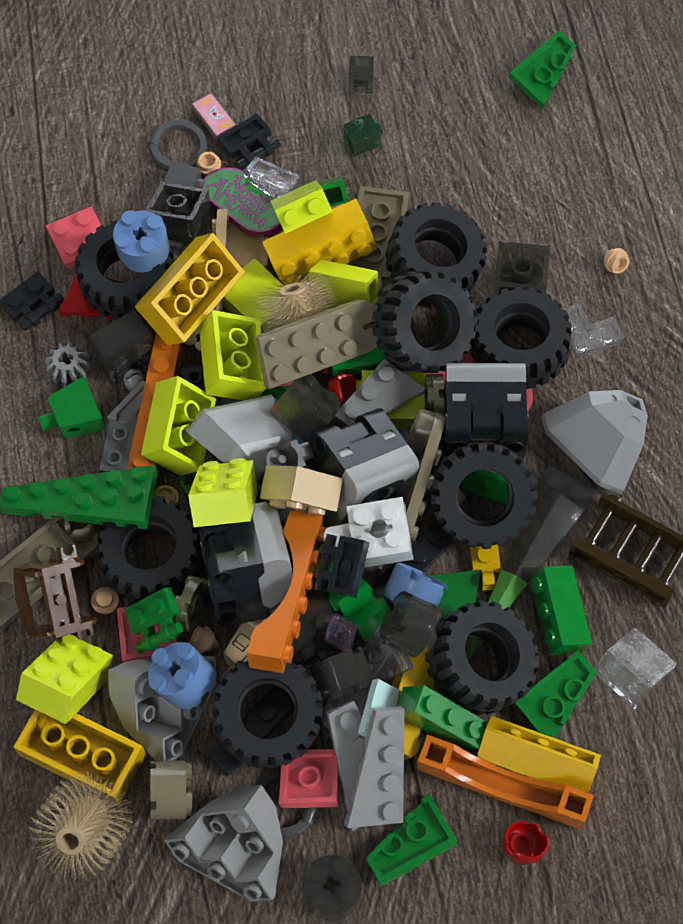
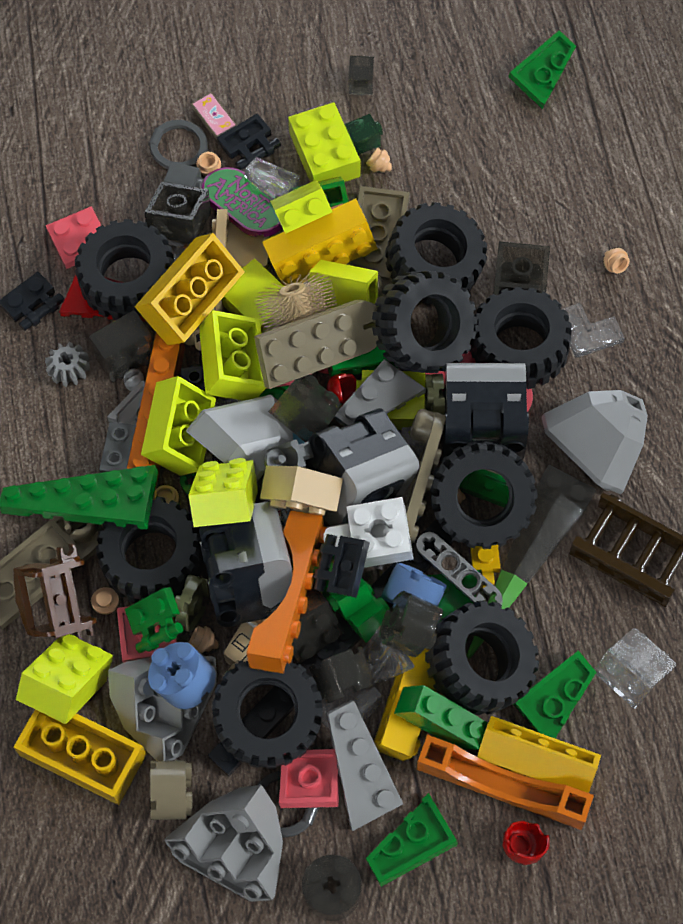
(73, 411): green torso -> none
(81, 825): tan piece -> none
(141, 240): medium blue brick -> none
(324, 144): none -> neon yellow brick
(340, 632): clear purple tile -> none
(379, 161): none -> light nougat plate
(379, 696): light aqua tile -> none
(381, 772): light grey wing -> none
(462, 569): none -> light grey beam
(561, 610): green brick -> none

